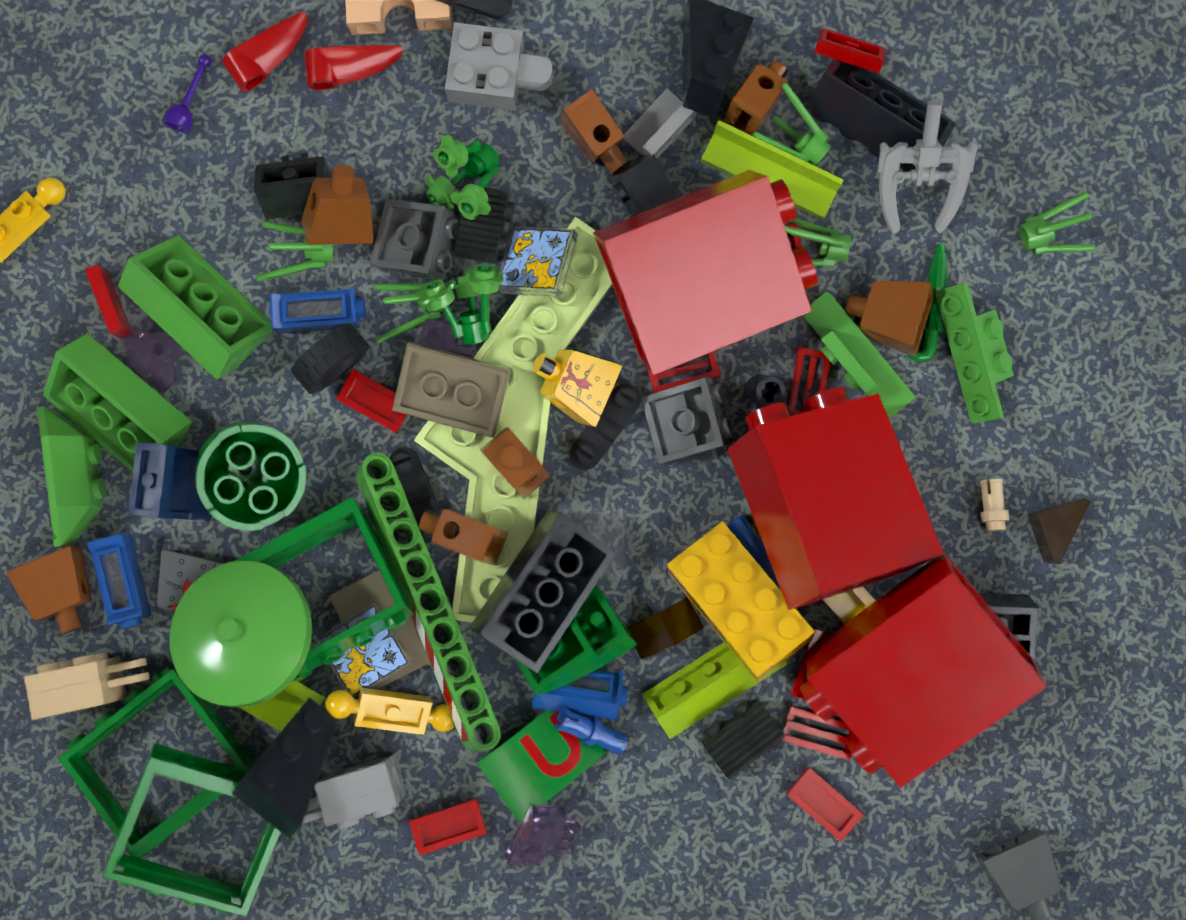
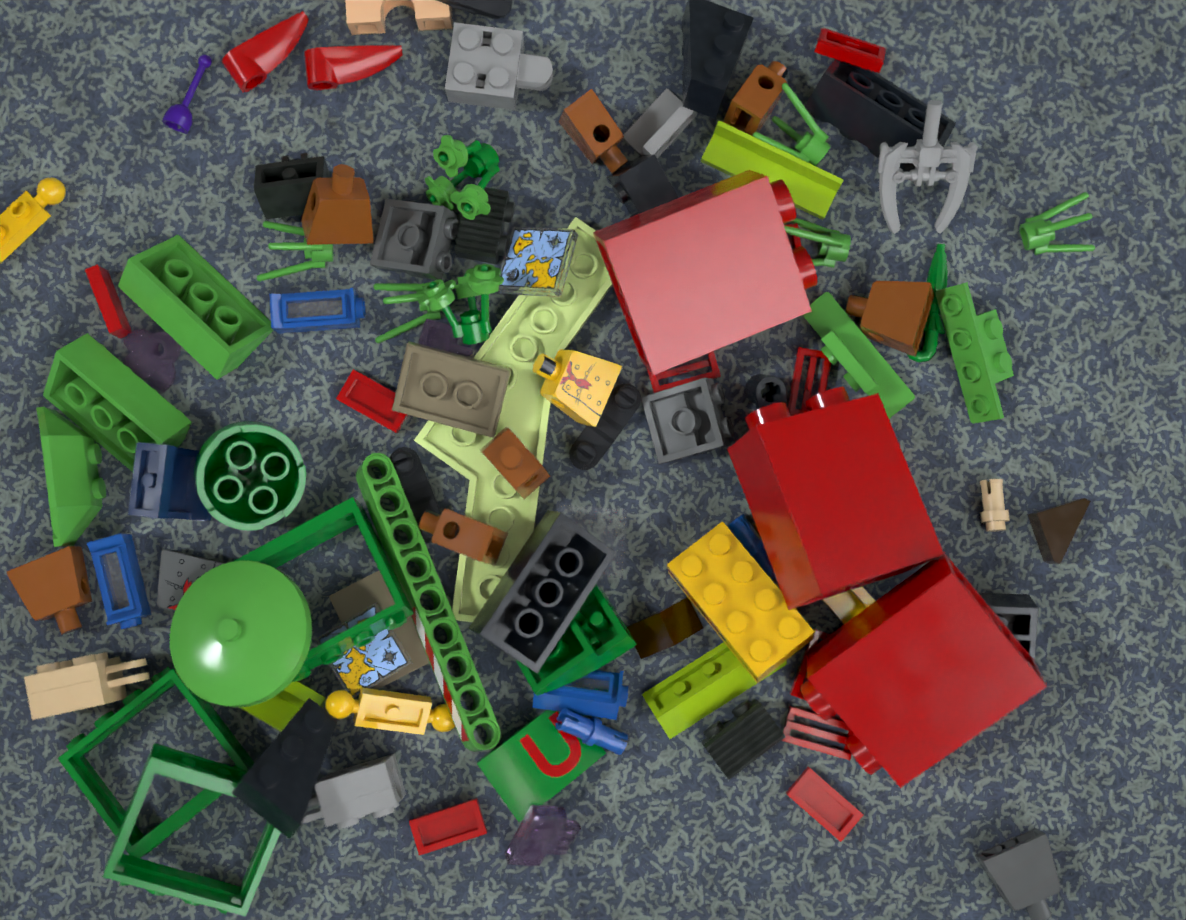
(329, 358): black tyre -> none

